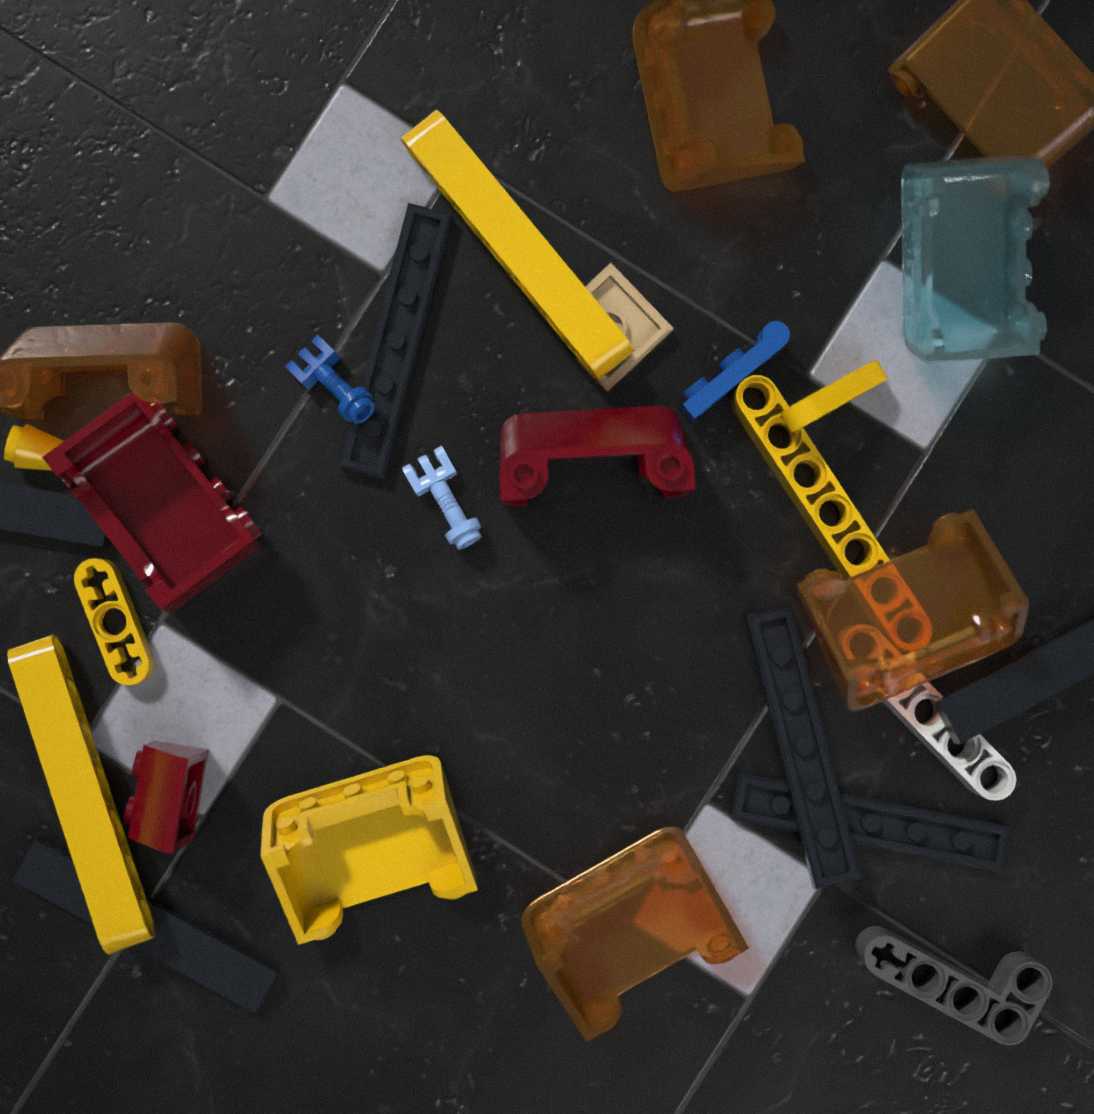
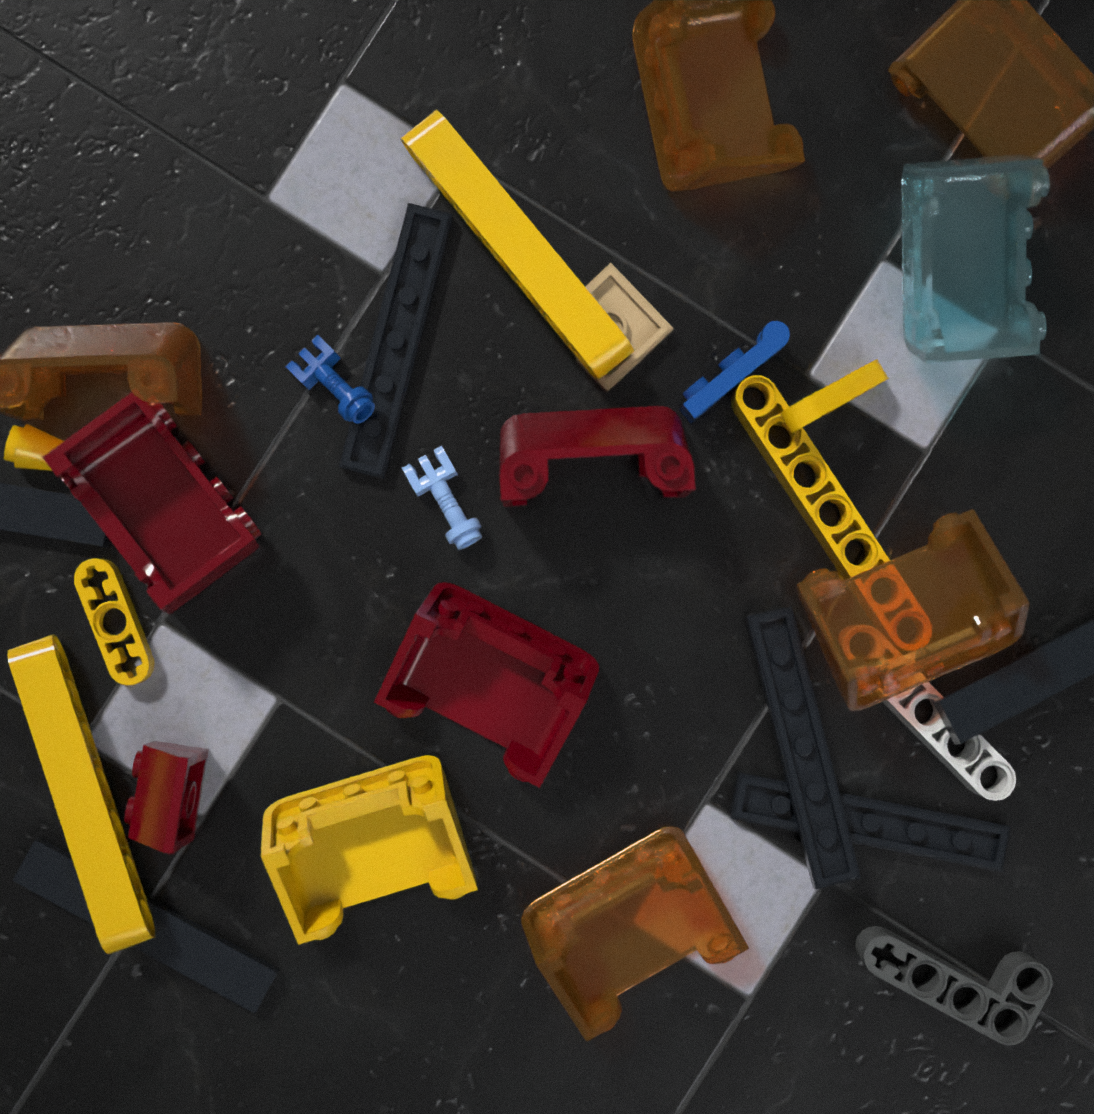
(490, 677): none -> dark red windscreen

